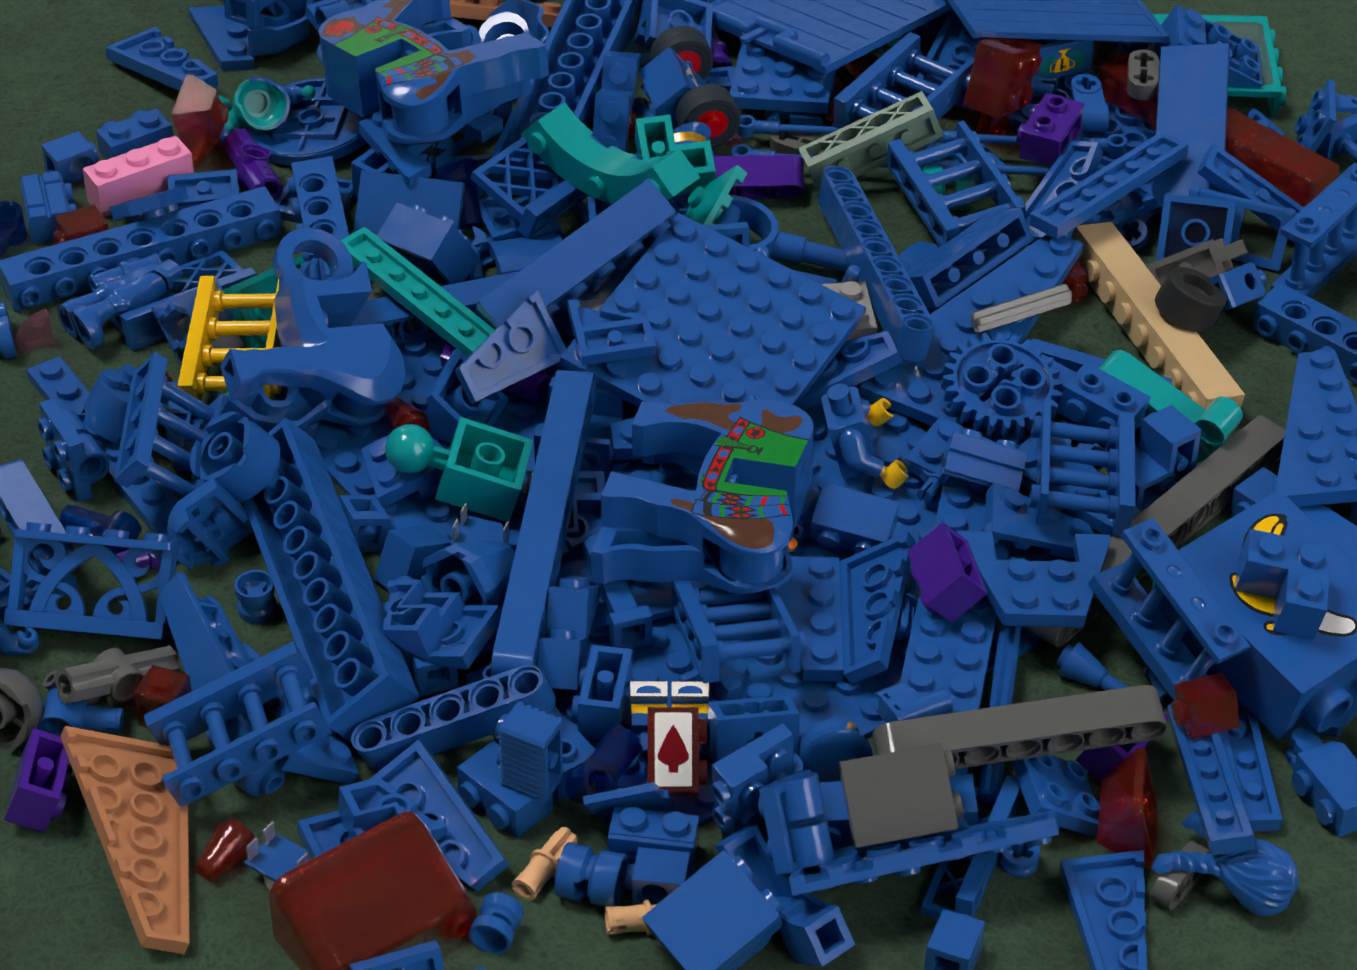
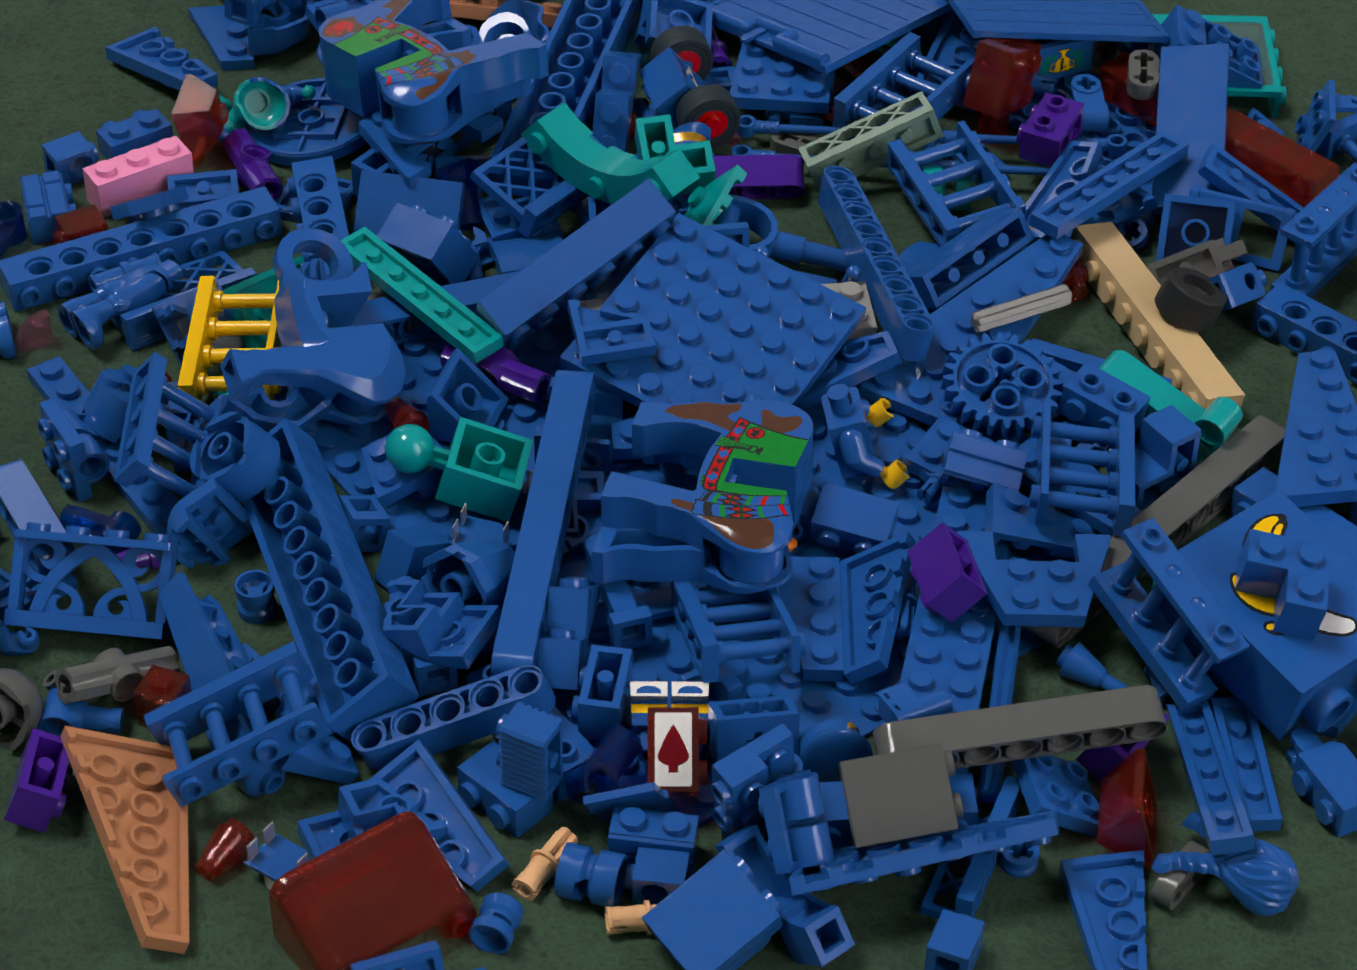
(513, 351): blue wing -> none
(1205, 706): clear red brick -> none

